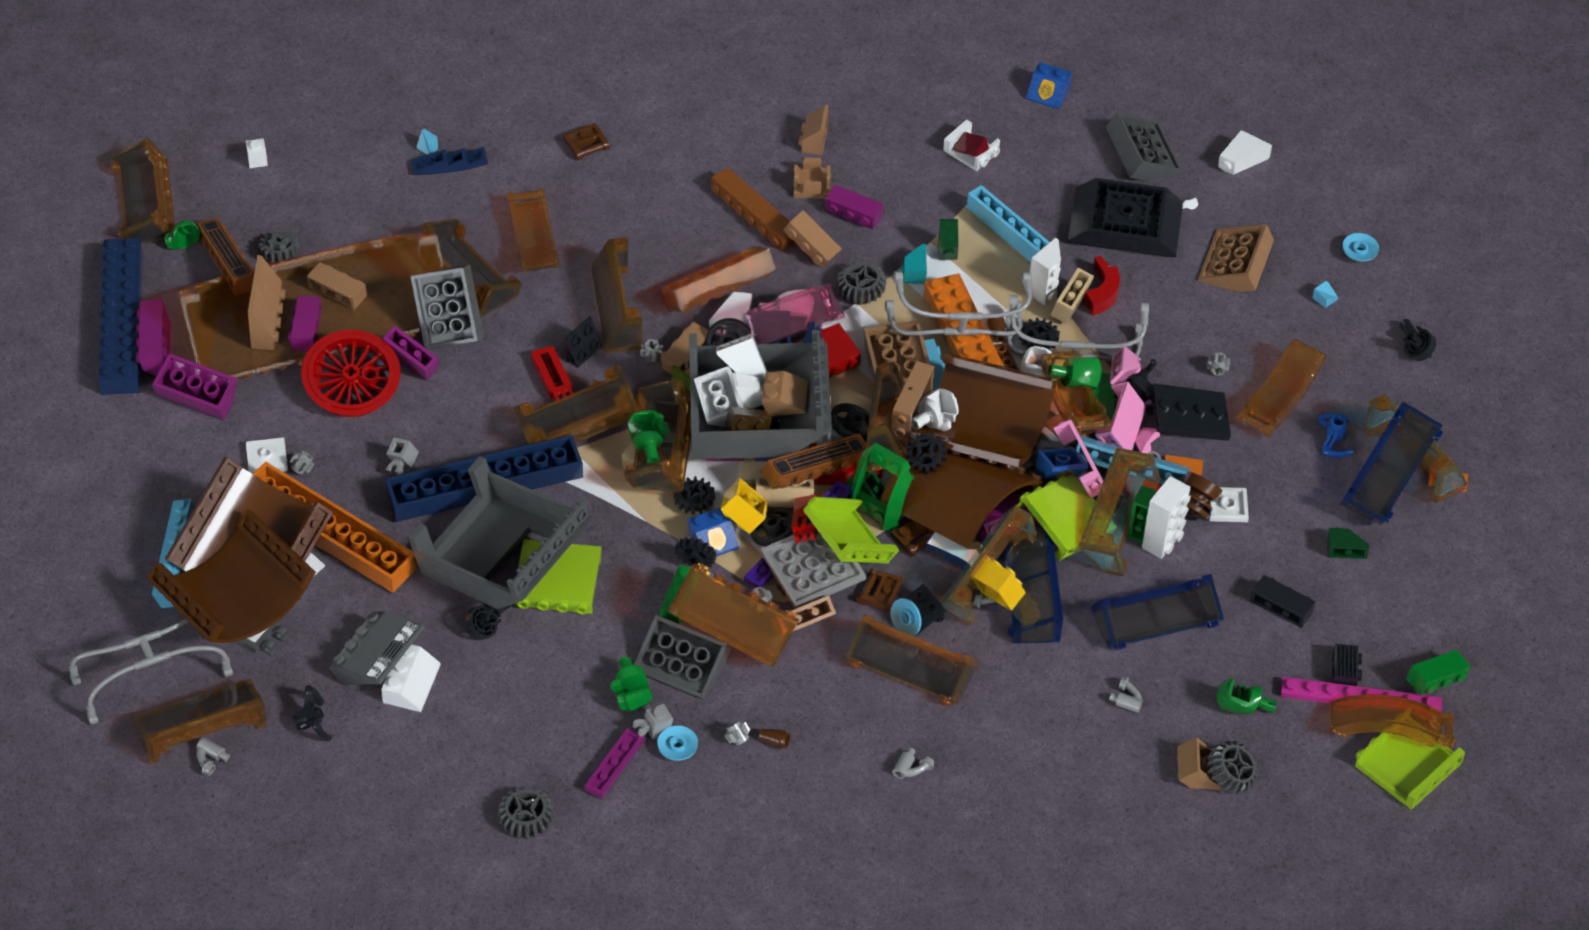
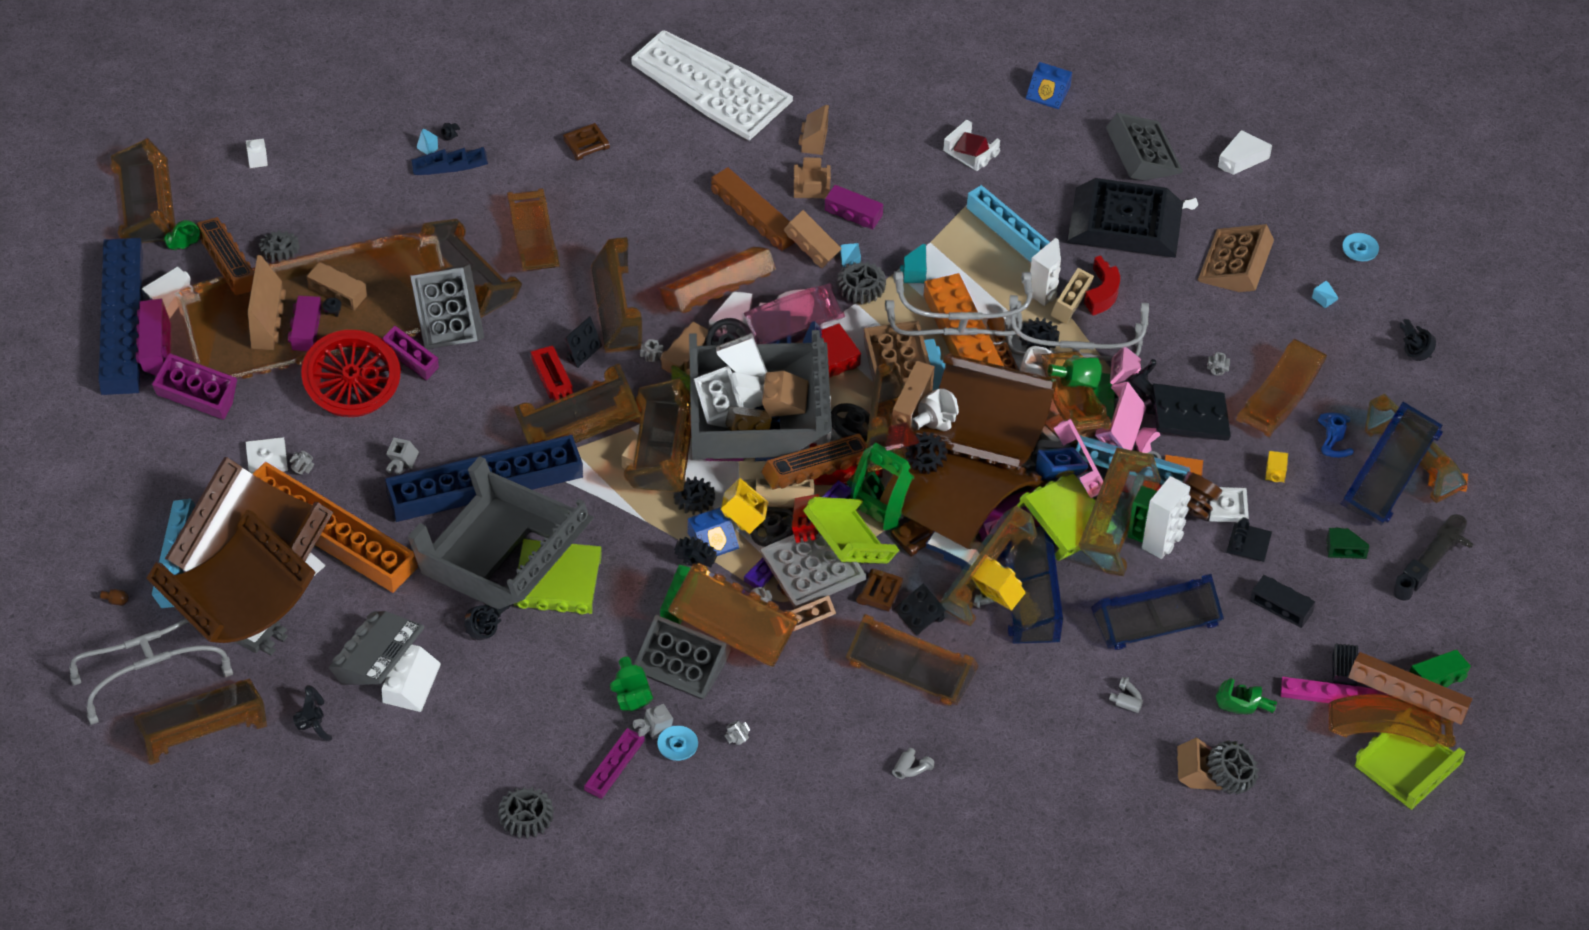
(115, 596): none -> reddish brown cylinder
(166, 287): none -> white slope
(213, 750): light grey plant -> none
(332, 305): none -> black plate
(449, 131): none -> black plate
(648, 432): green piece -> none
(712, 84): none -> white wing
(775, 737): reddish brown cone -> none
(850, 253): none -> medium azure slope
(900, 436): none -> clear red slope
(906, 616): medium azure dish -> none
(948, 239): dark green slope -> none
(1249, 541): none -> black hinge
(1276, 466): none -> yellow brick
(1410, 688): none -> dark orange brick
(1417, 570): none -> clear smoke piece

